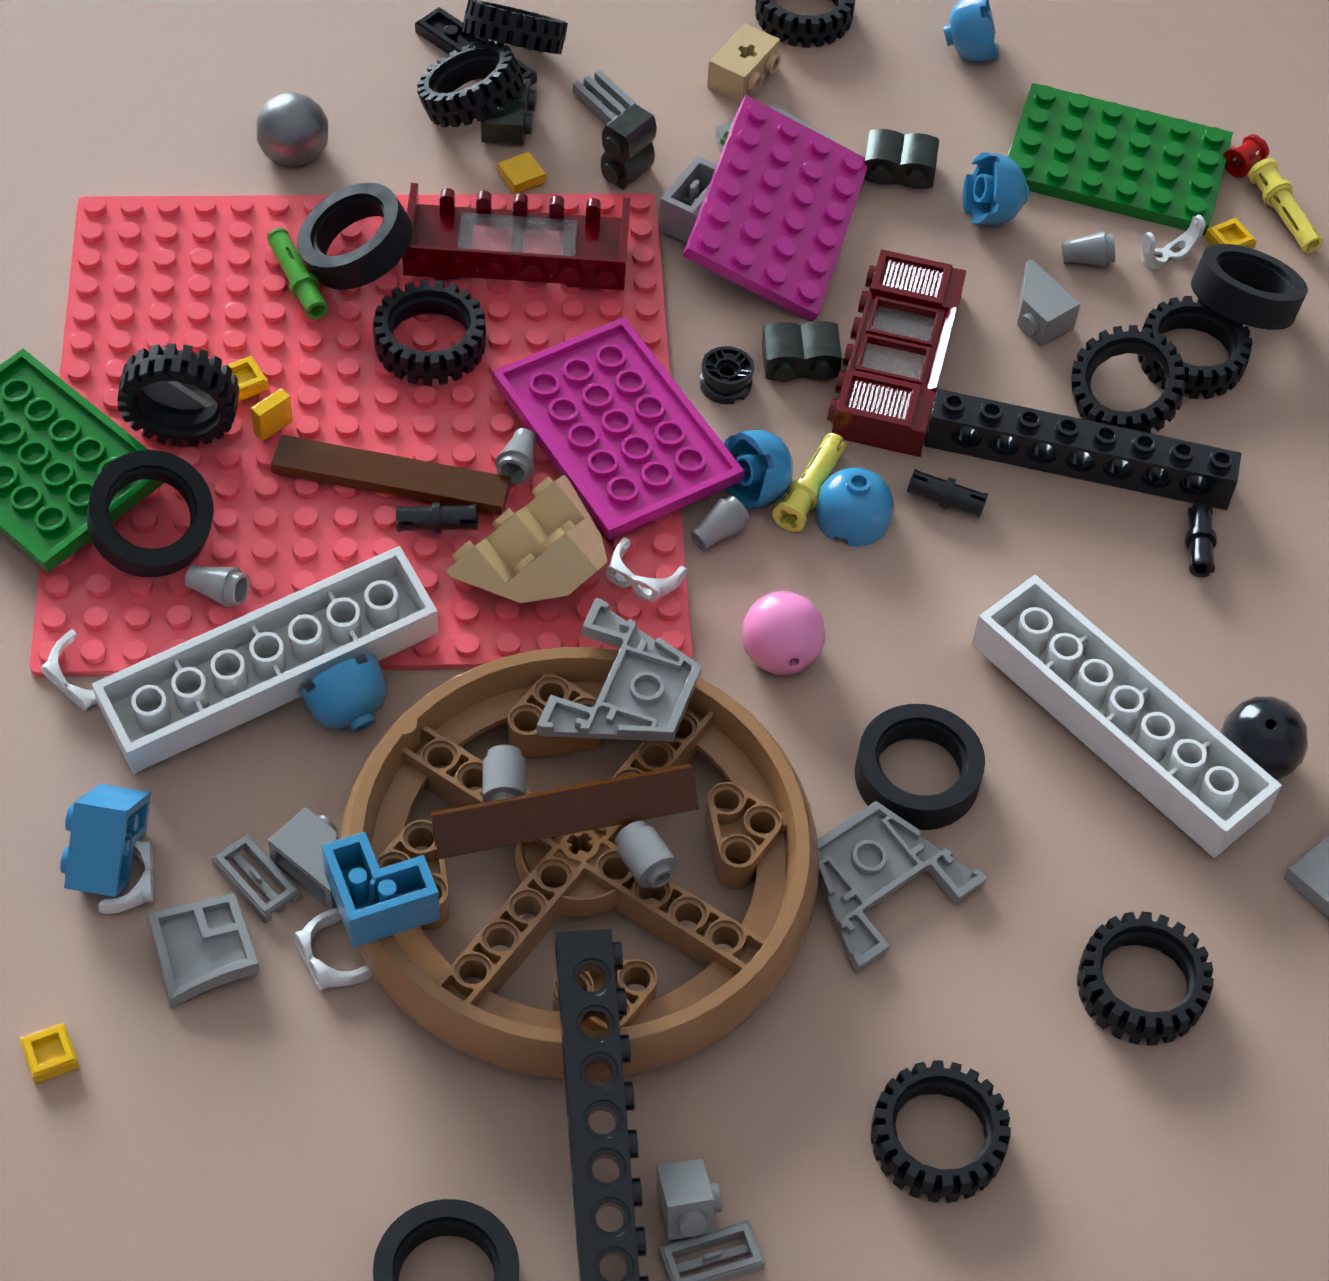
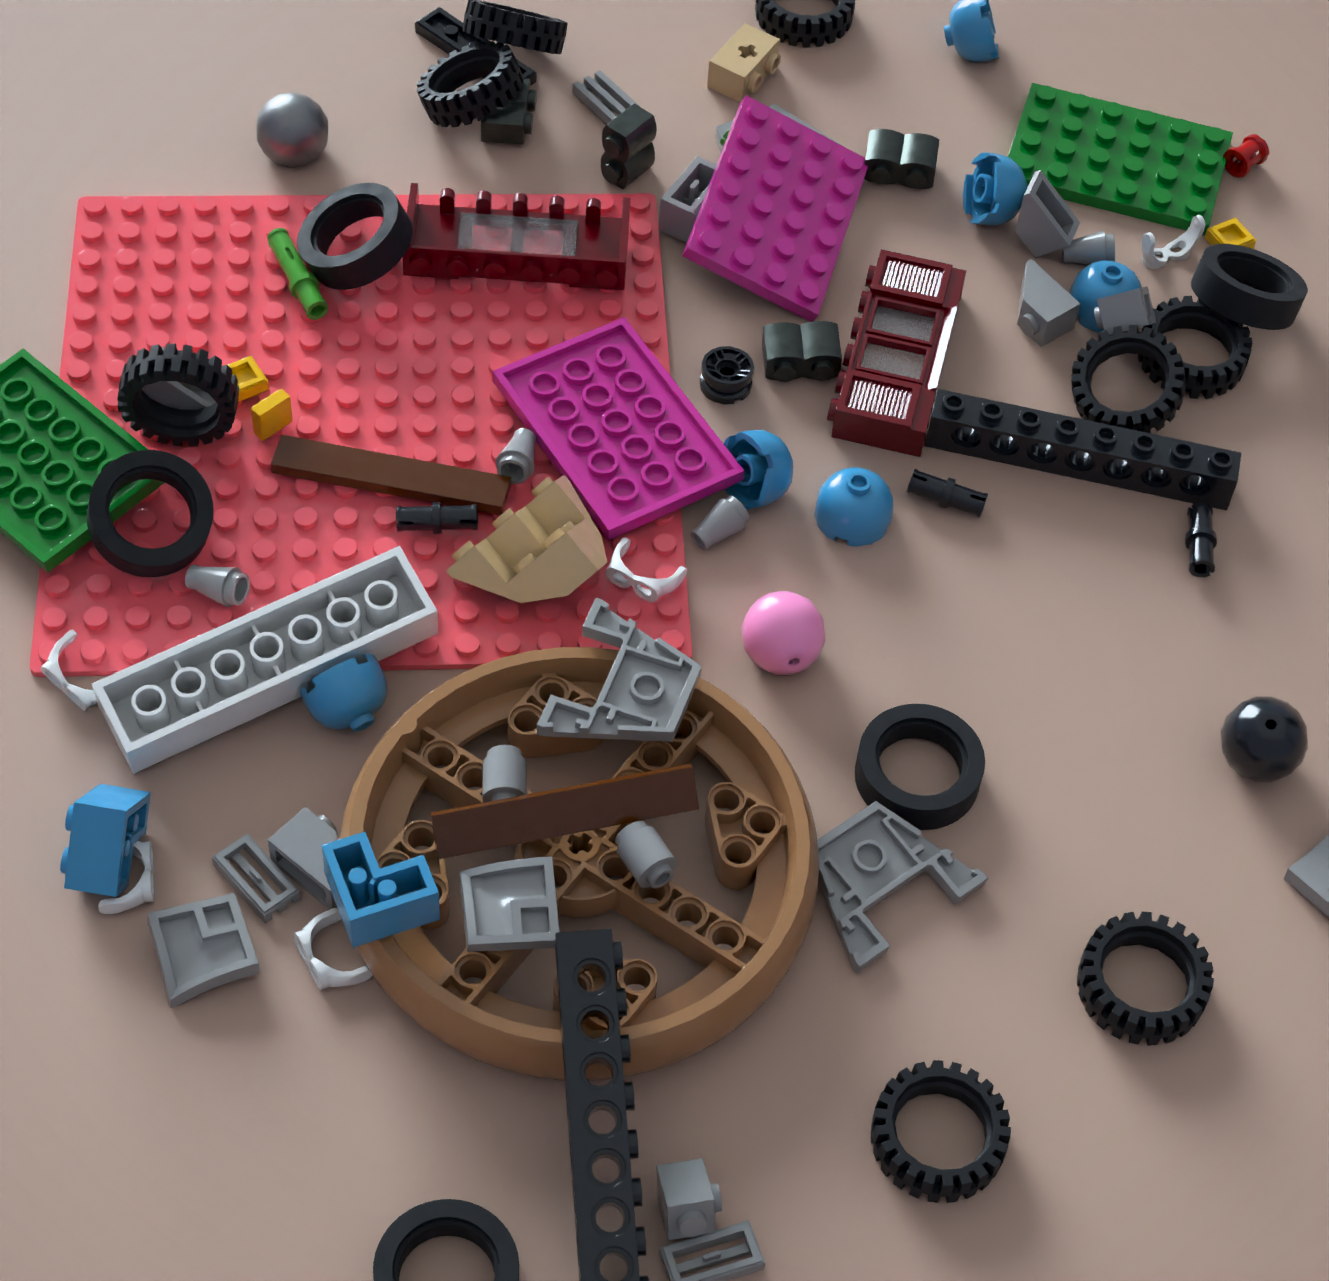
(49, 1053): yellow tile -> none
(423, 301): black tyre -> none
(510, 905): none -> light grey plate
(521, 172): yellow tile -> none
(805, 491): light yellow pin -> none
(1045, 218): none -> light grey slope
(1100, 281): none -> dark azure cylinder
(1125, 309): none -> light grey brick
(1126, 715): white brick -> none
(1278, 194): light yellow pin -> none

